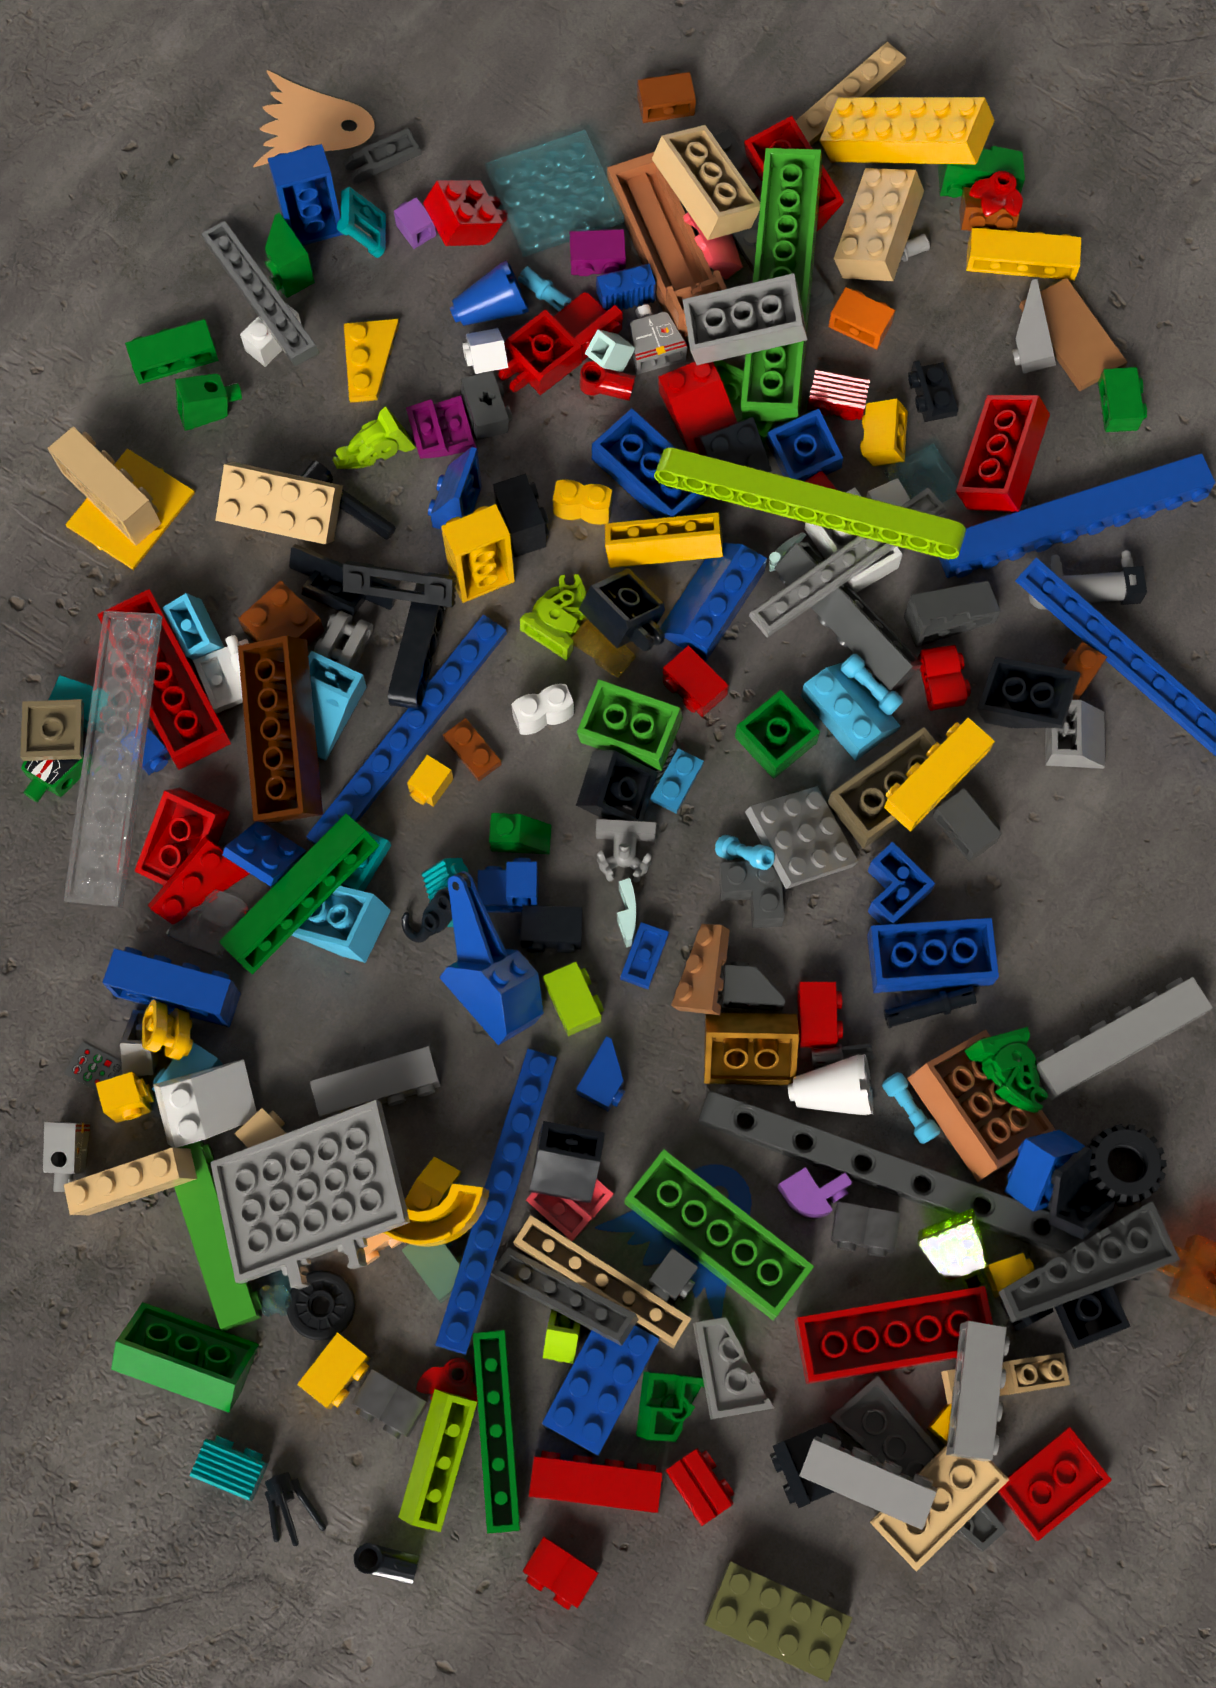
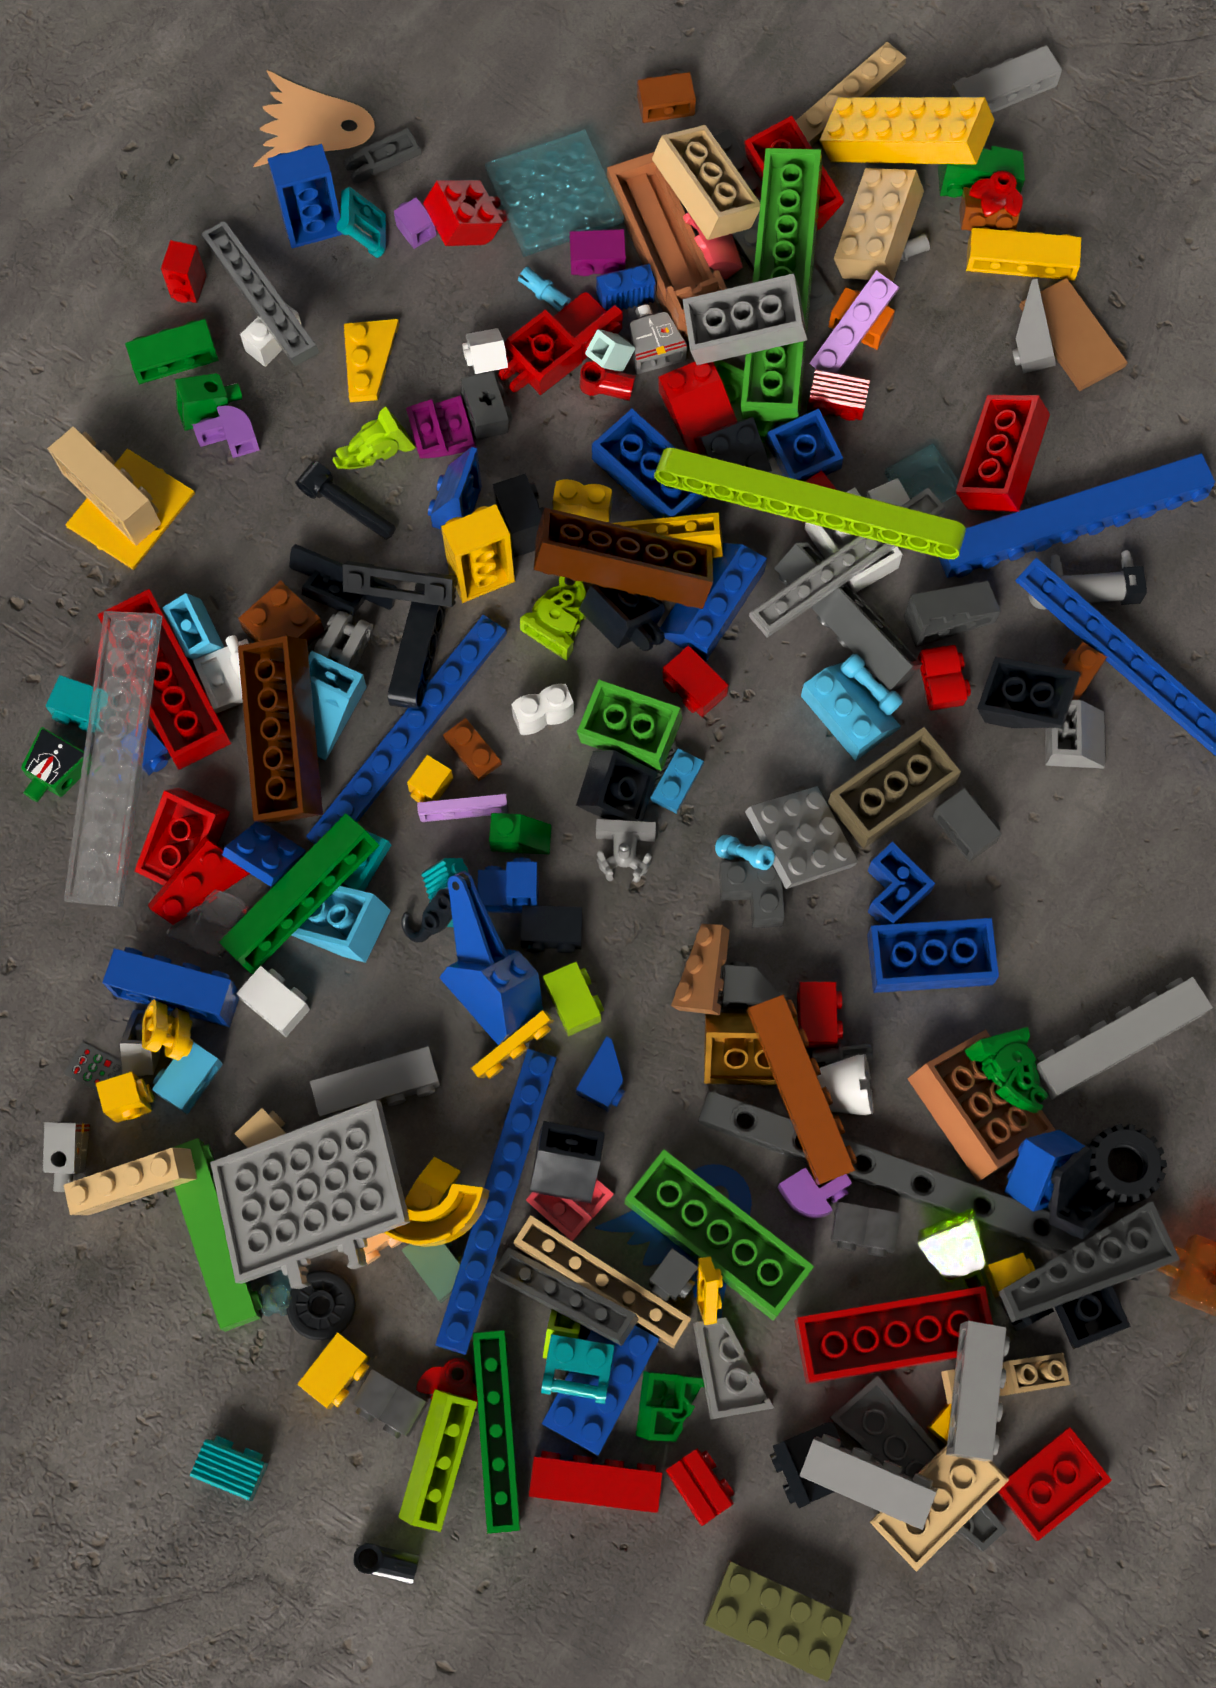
(52, 730): dark tan plate -> none
(183, 272): none -> red brick
(184, 1356): green slope -> none
(205, 1103): white slope -> none
(230, 425): none -> medium lavender brick
(274, 1000): none -> white brick
(278, 502): tan brick -> none
(281, 1492): black plant -> none
(287, 259): green slope -> none
(462, 808): none -> lavender tile
(490, 298): blue cone -> none
(513, 1046): none -> yellow plate
(560, 1573): red brick -> none
(578, 1357): none -> teal plate
(605, 654): clear yellow slope -> none
(623, 558): none -> reddish brown brick
(627, 918): light aqua slope -> none
(644, 955): blue plate -> none
(708, 1296): none -> yellow plate
(776, 557): light aqua bar -> none
(777, 734): green brick -> none
(800, 1089): none -> dark orange brick
(855, 324): none -> lavender plate
(884, 432): yellow brick -> none
(896, 1087): medium azure piece -> none
(931, 1006): black pin -> none
(933, 391): black bracket -> none
(938, 774): yellow brick -> none
(1012, 80): none -> light grey brick
(1121, 399): green brick -> none

